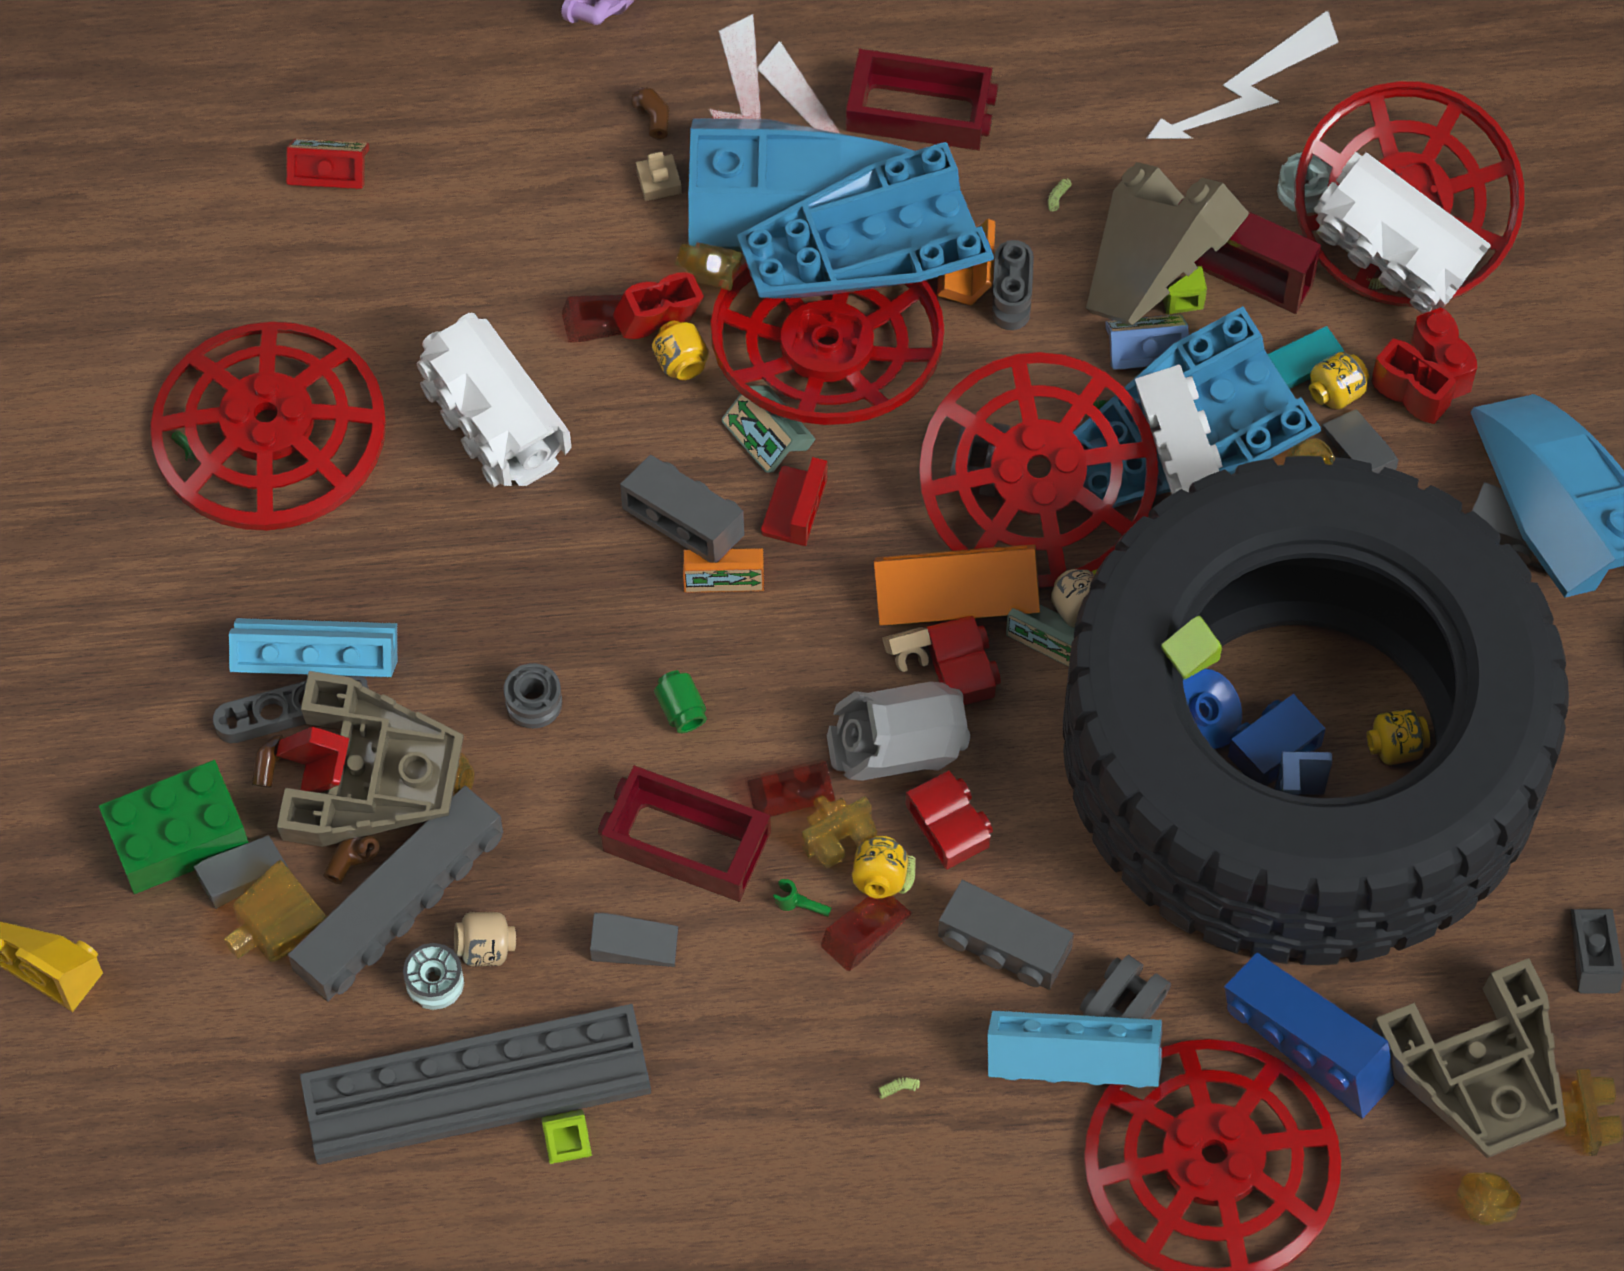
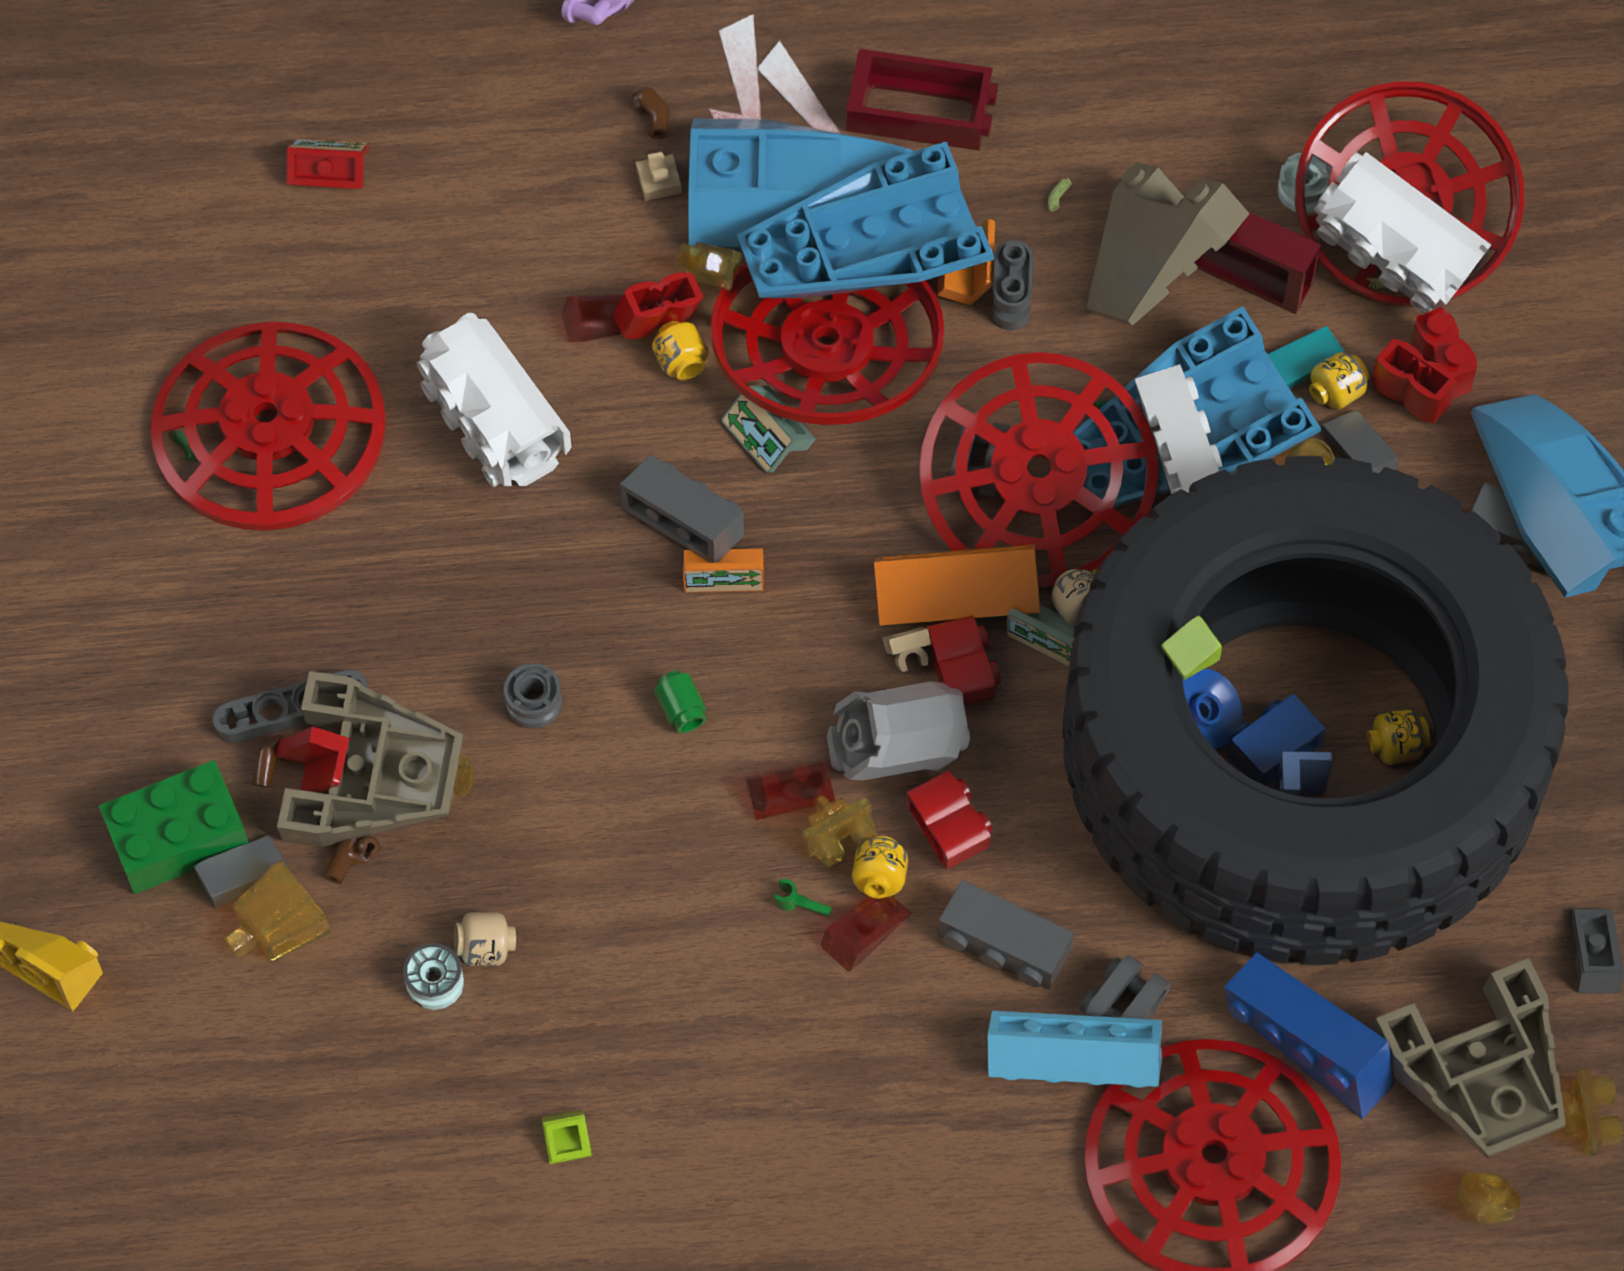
(313, 646): medium azure brick -> none
(396, 894): dark grey brick -> none
(475, 1084): dark grey plate -> none
(632, 941): dark grey slope -> none
(694, 806): dark red piece -> none
(795, 502): red panel -> none
(907, 882): yellowish green leg -> none
(908, 1084): yellowish green leg -> none
(1143, 341): medium blue panel -> none
(1187, 293): lime slope -> none
(1303, 44): white sticker -> none

